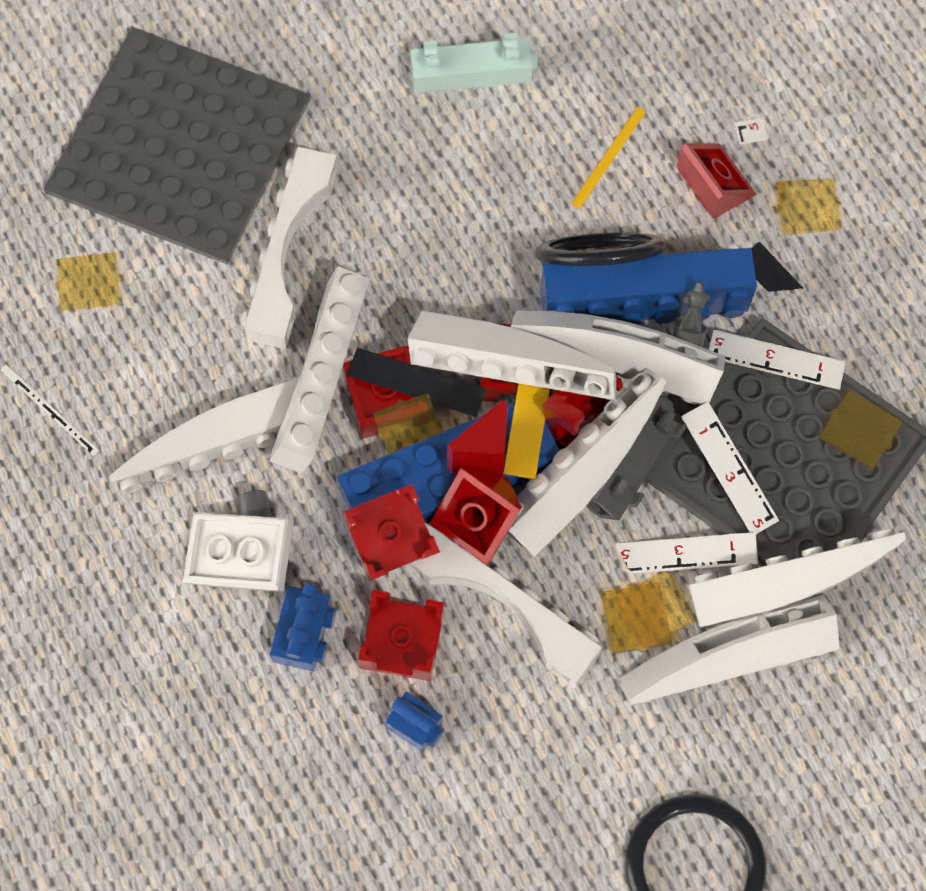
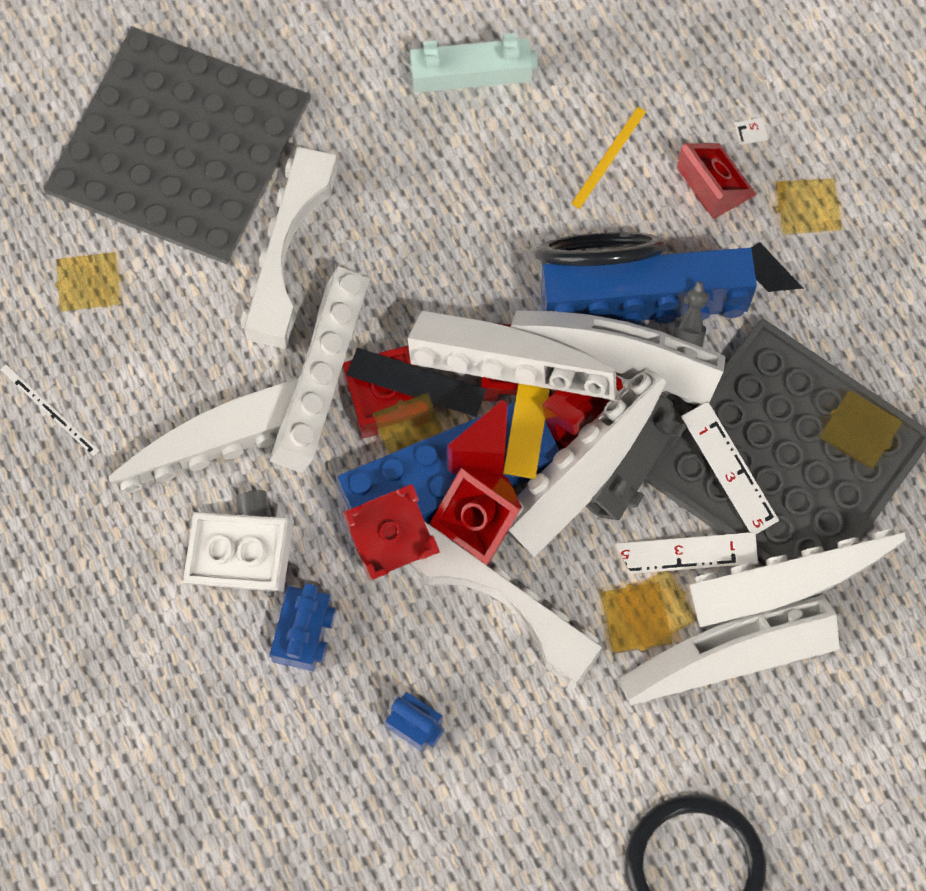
(401, 637): red panel -> none
(778, 359): white sticker -> none

